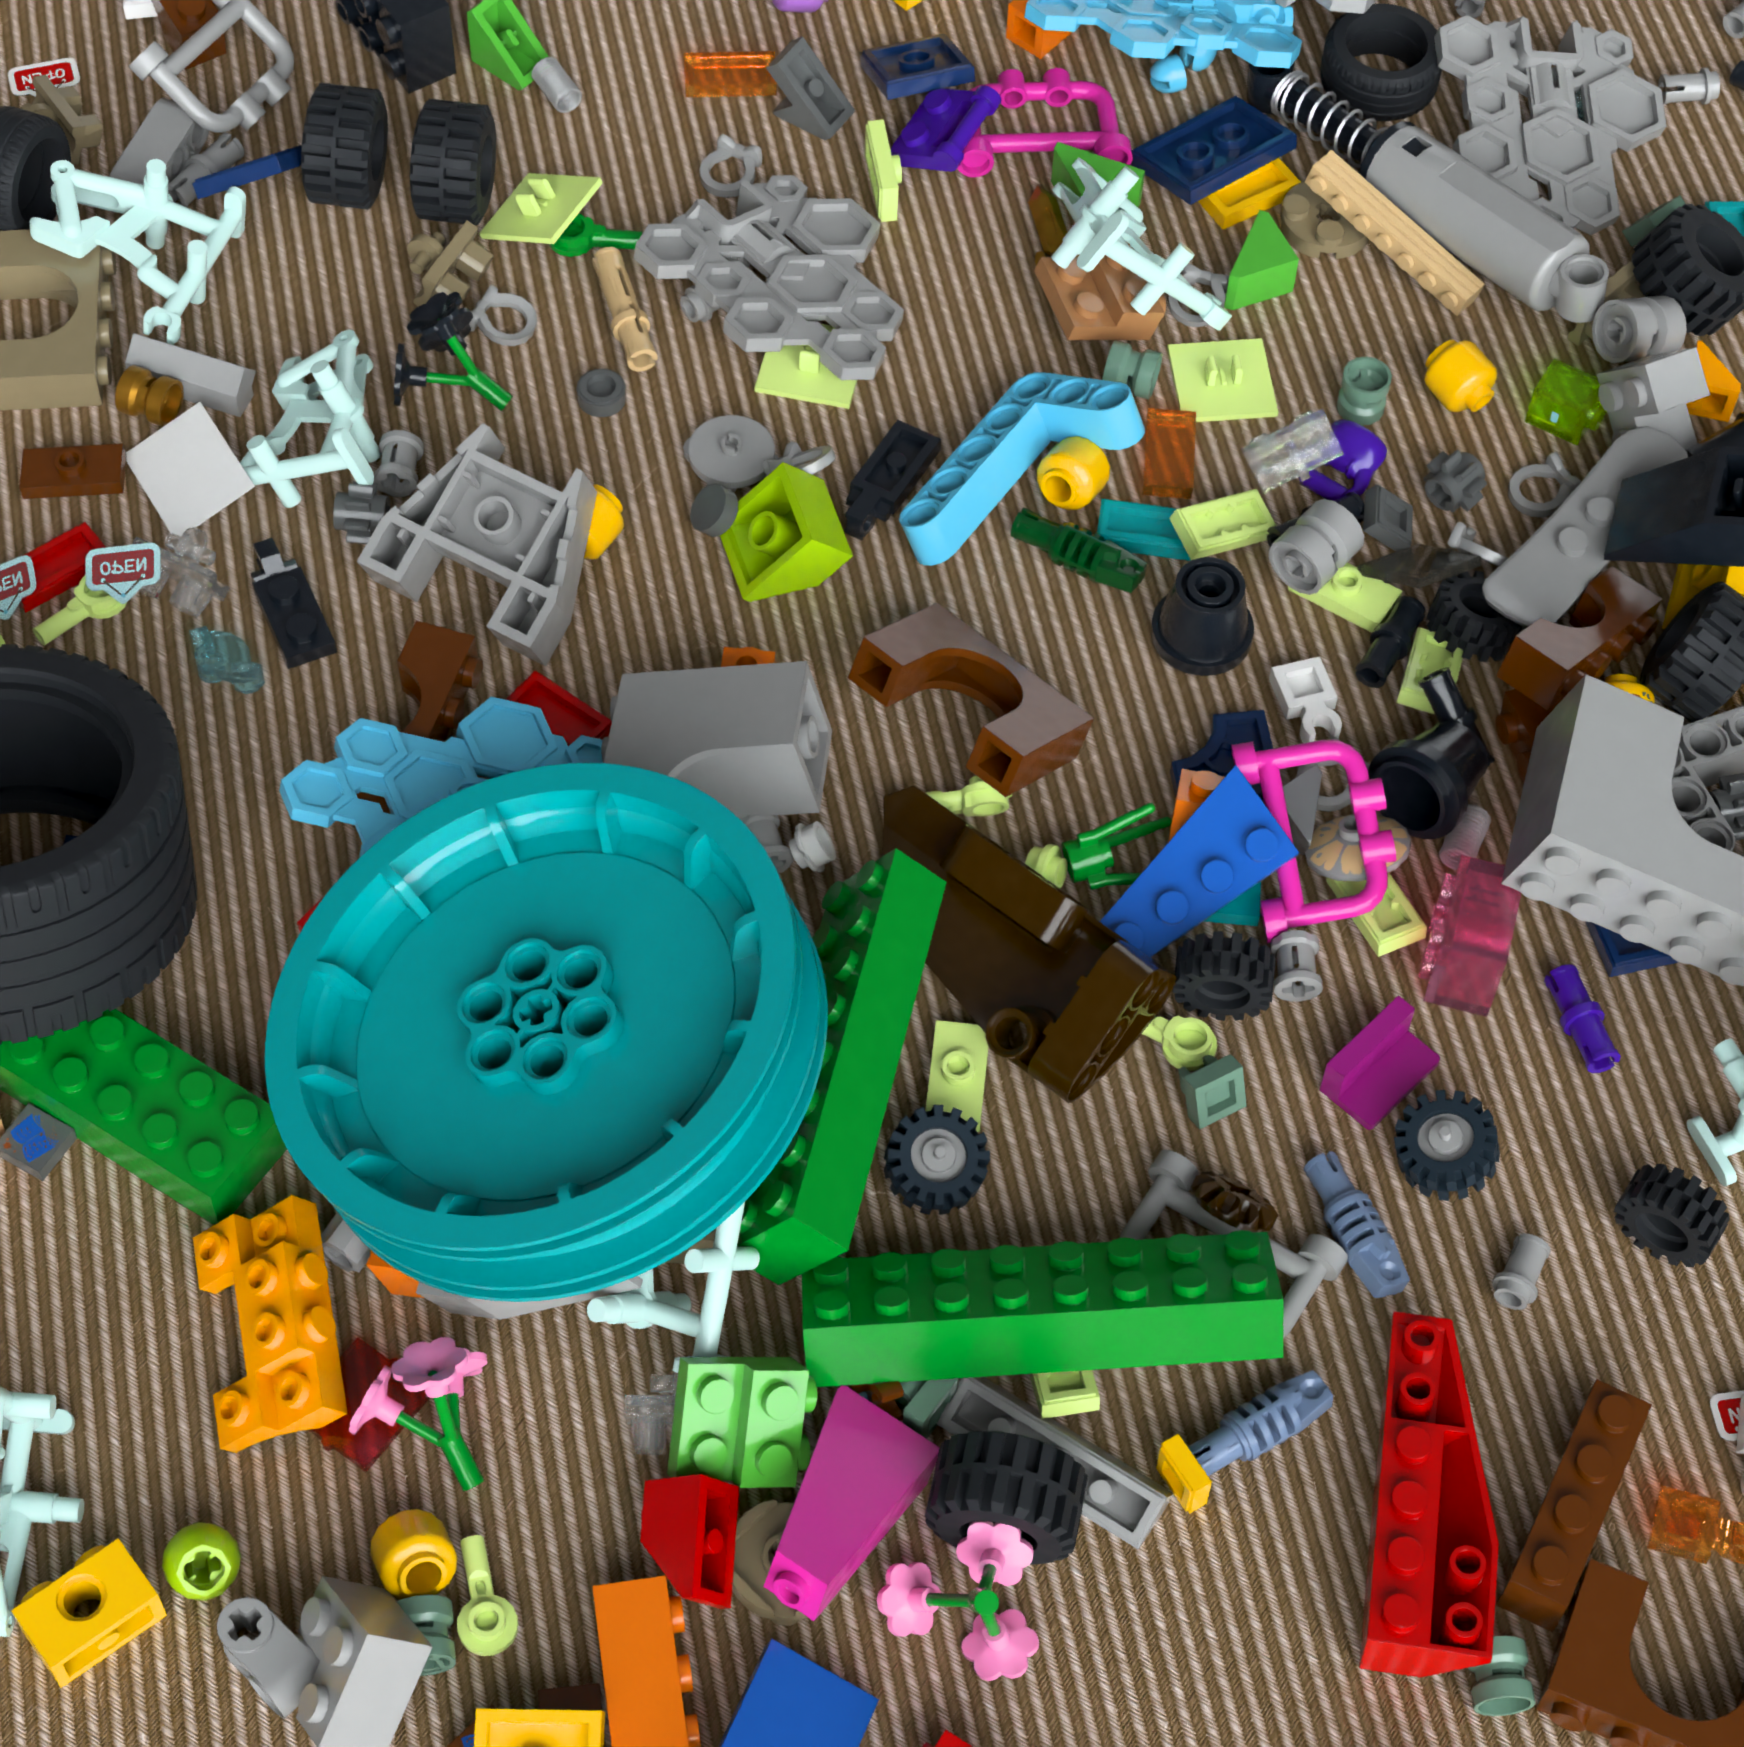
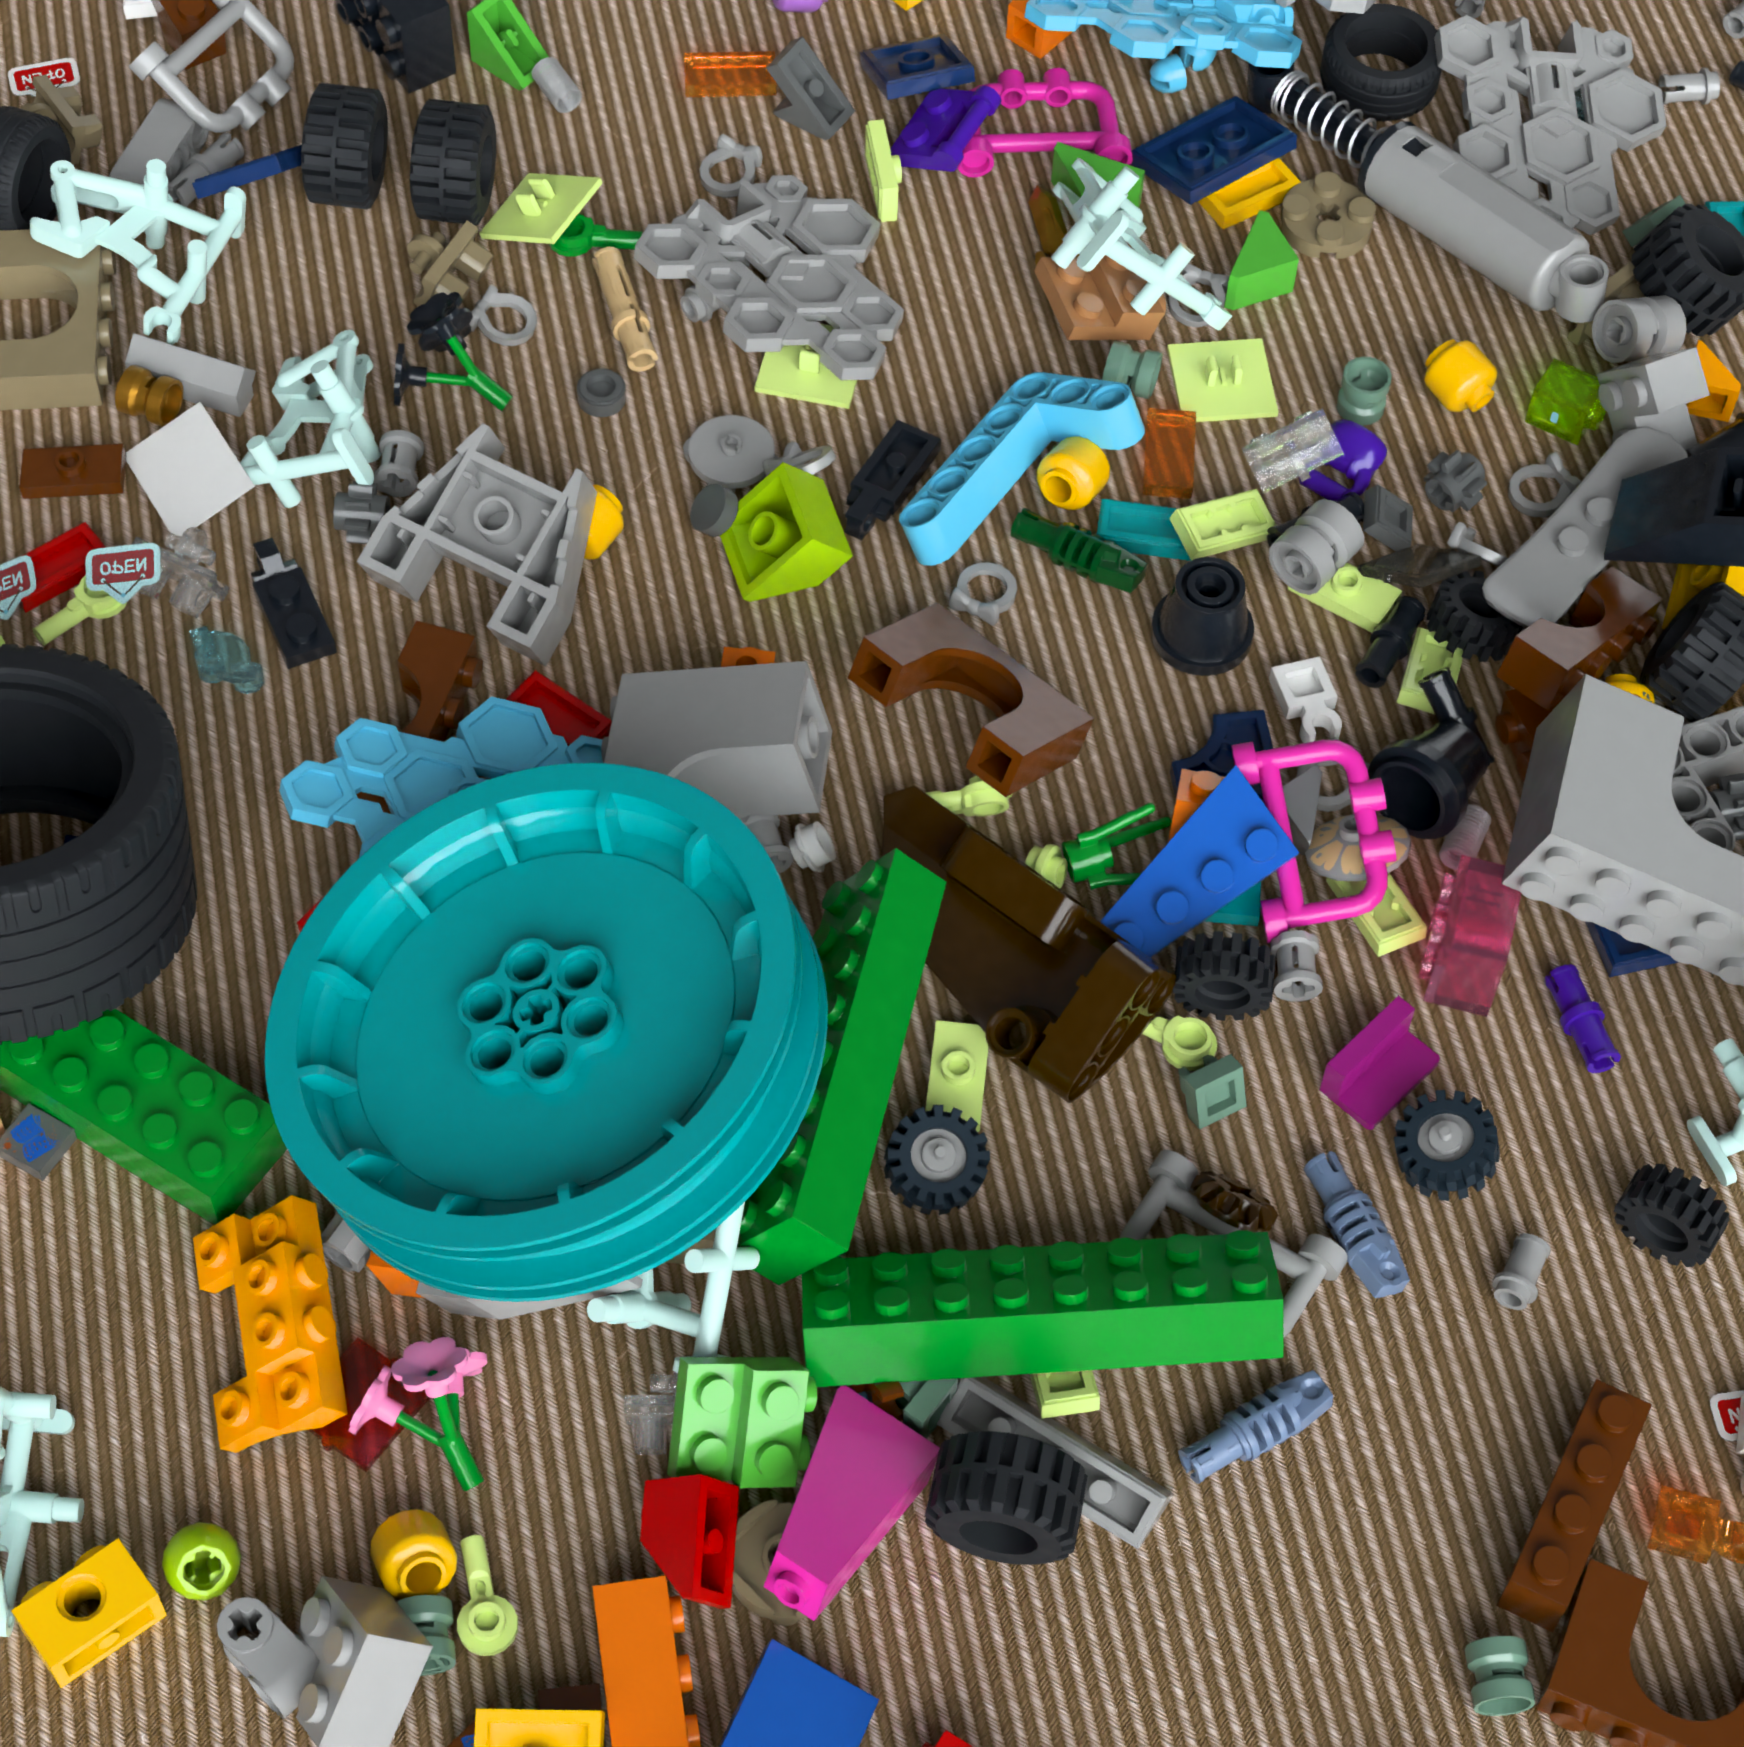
(988, 612): none -> light grey piece
(998, 1642): bright pink plant -> none
(1183, 1474): yellow tile -> none
(1394, 233): tan piece -> none
(1431, 1515): red wedge -> none

